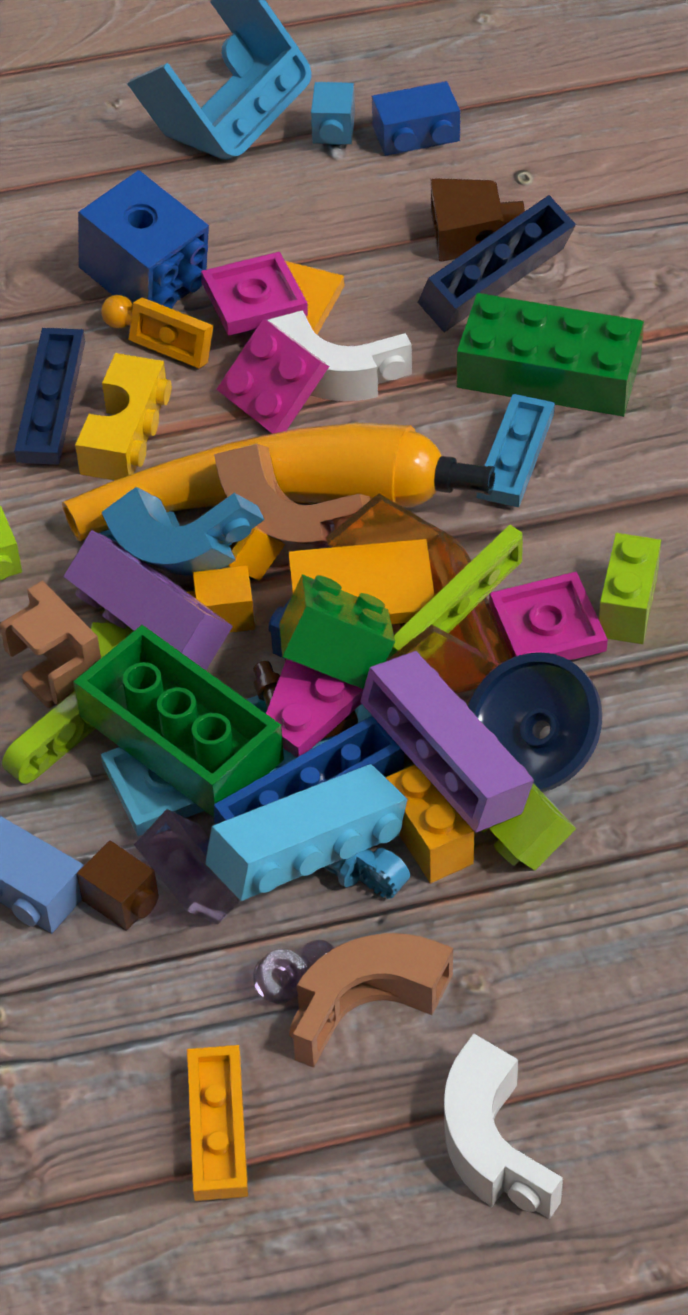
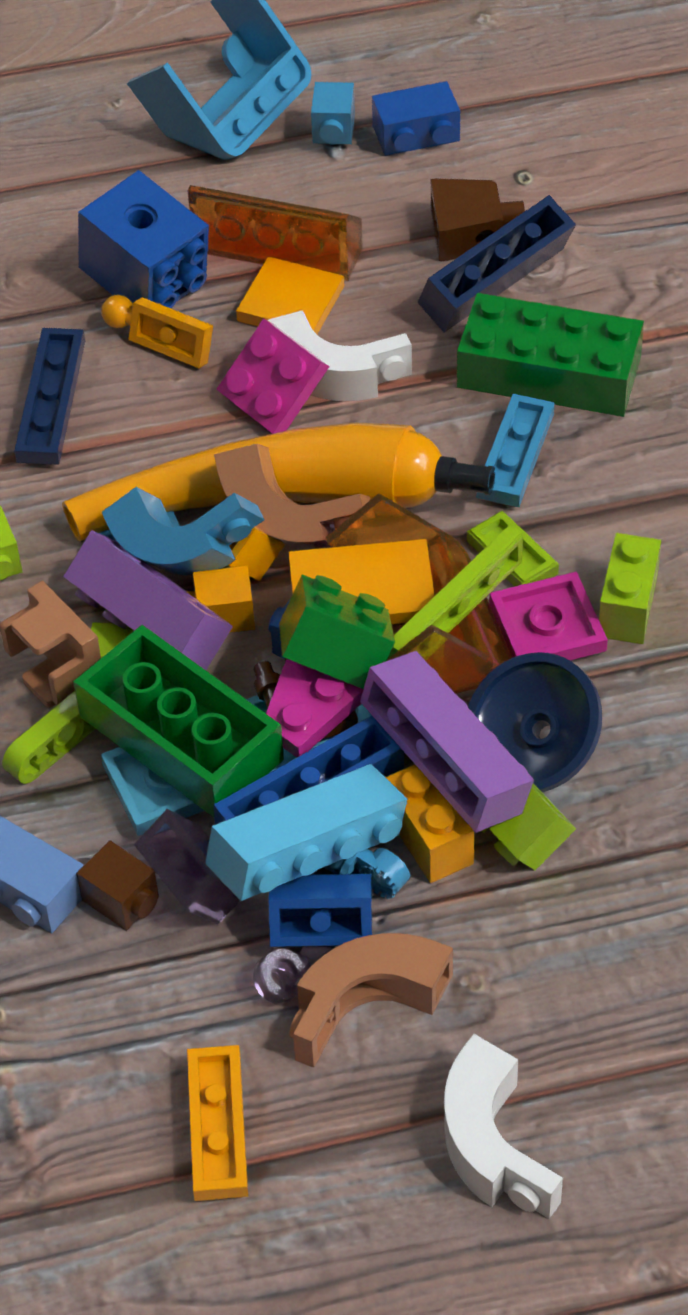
(117, 443): yellow arch -> none
(253, 291): dark pink plate -> none
(261, 228): none -> clear orange slope
(320, 910): none -> blue brick
(535, 563): none -> lime tile

